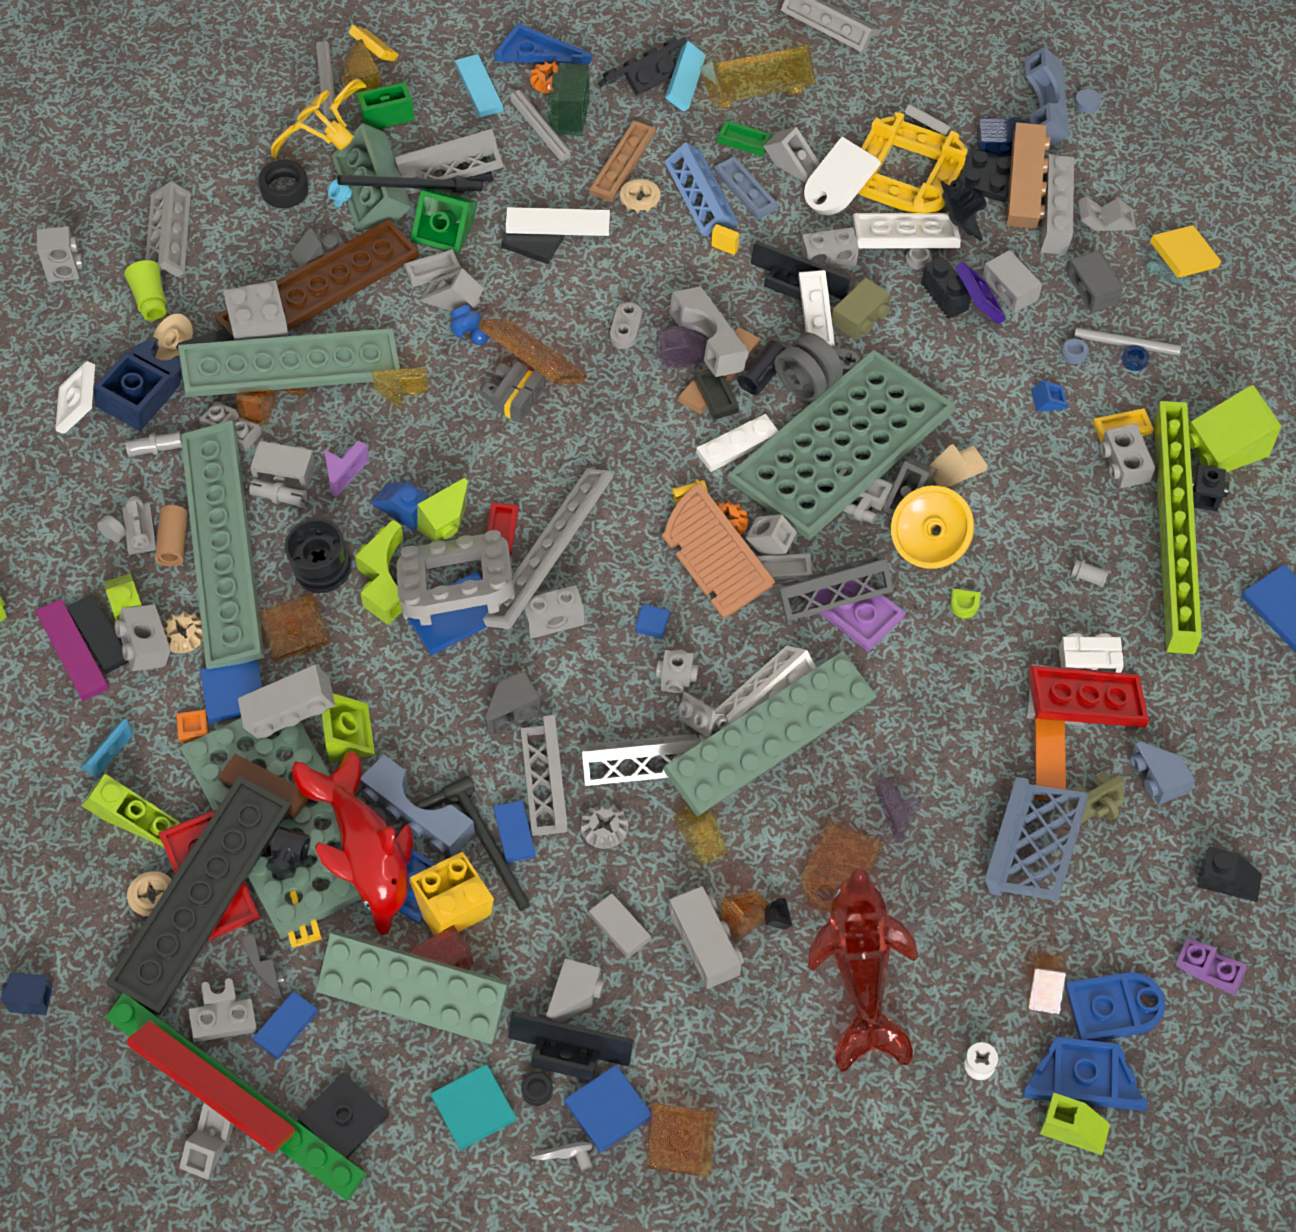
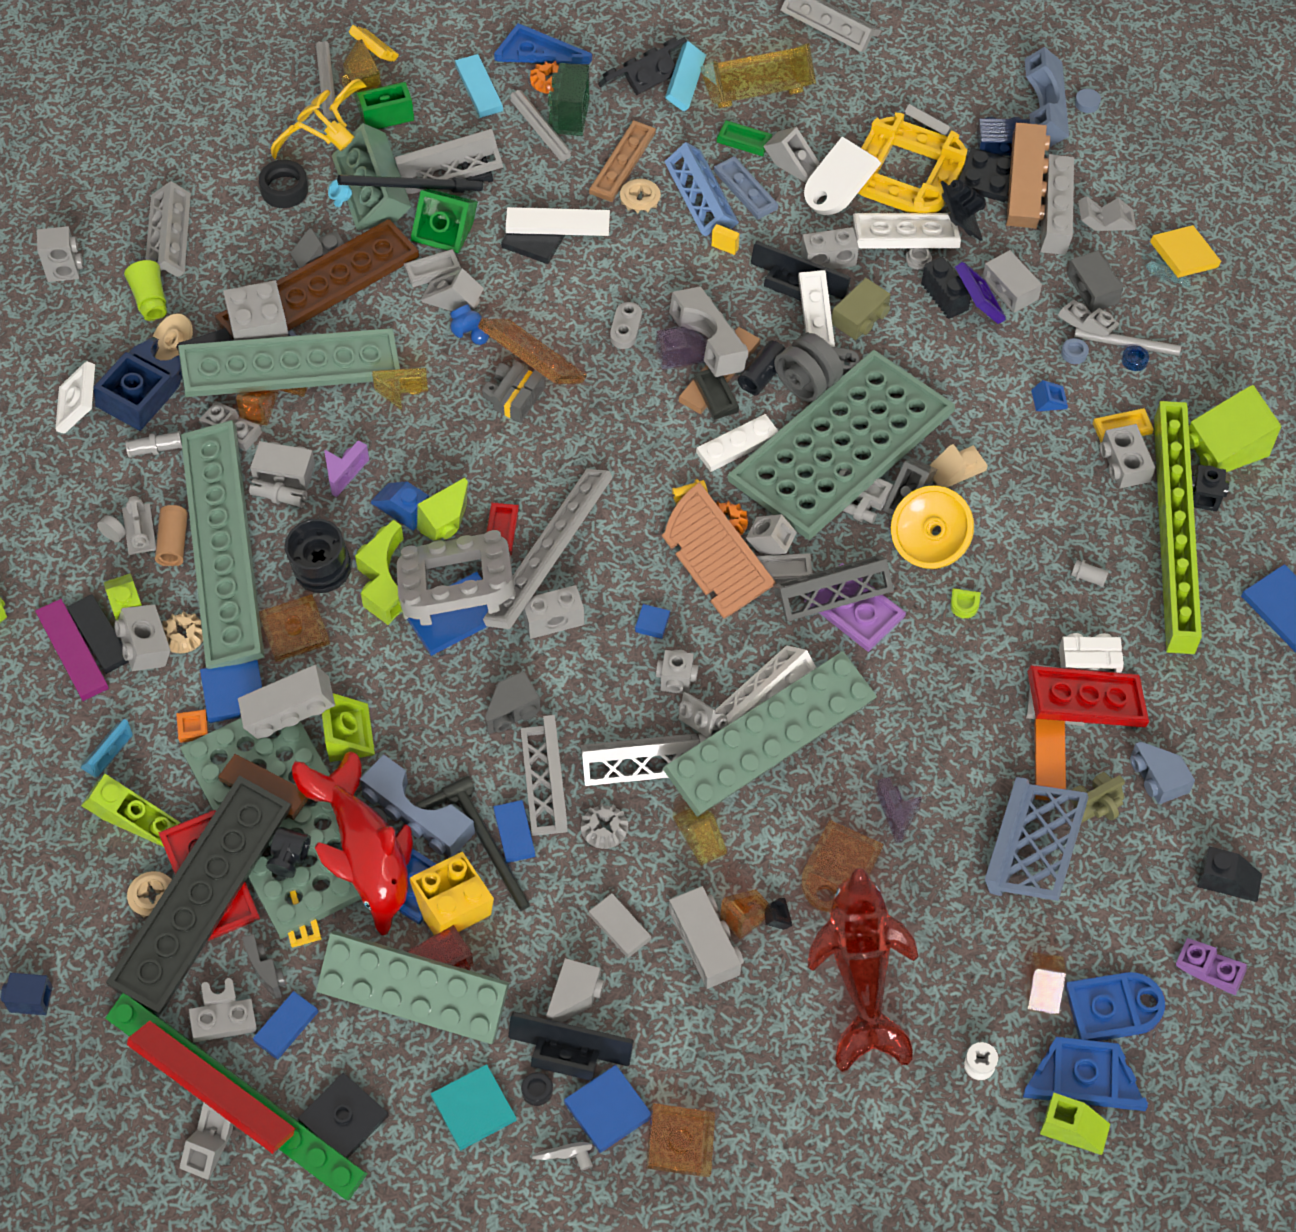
(1097, 323): none -> light grey slope

